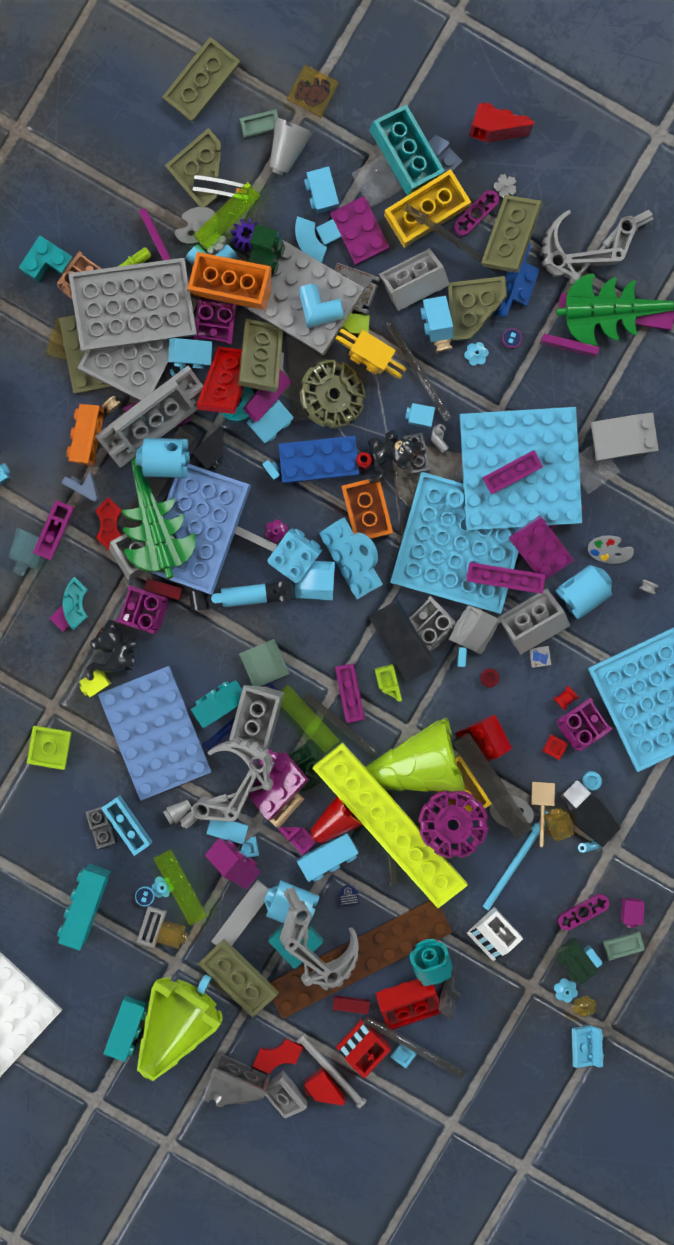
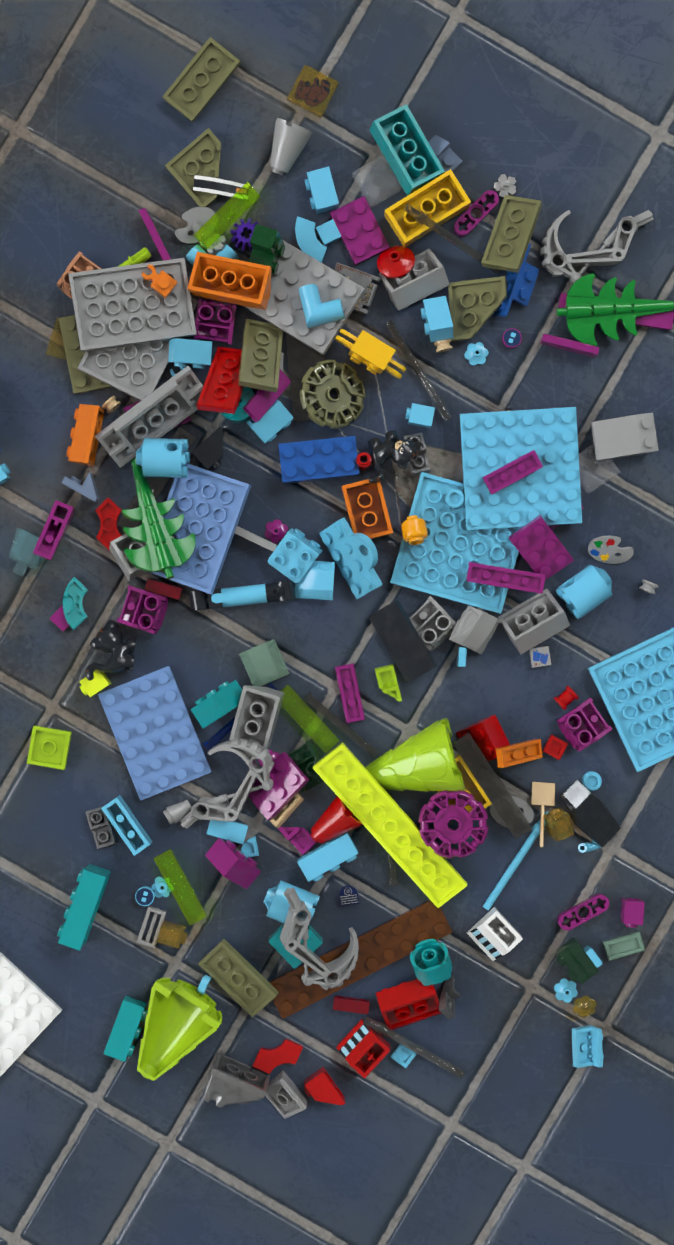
(41, 257): teal brick -> none
(161, 282): none -> orange plate
(242, 914): light grey tile -> none
(258, 123): sand green tile -> none
(272, 469): medium azure plate -> none
(331, 1070): light grey bar -> none
(356, 323): lime slope -> none
(396, 262): none -> red dish
(414, 530): none -> light orange head
(437, 438): light grey arm -> none
(489, 677): dark red plate -> none
(497, 125): red slope -> none
(519, 753): none -> orange plate

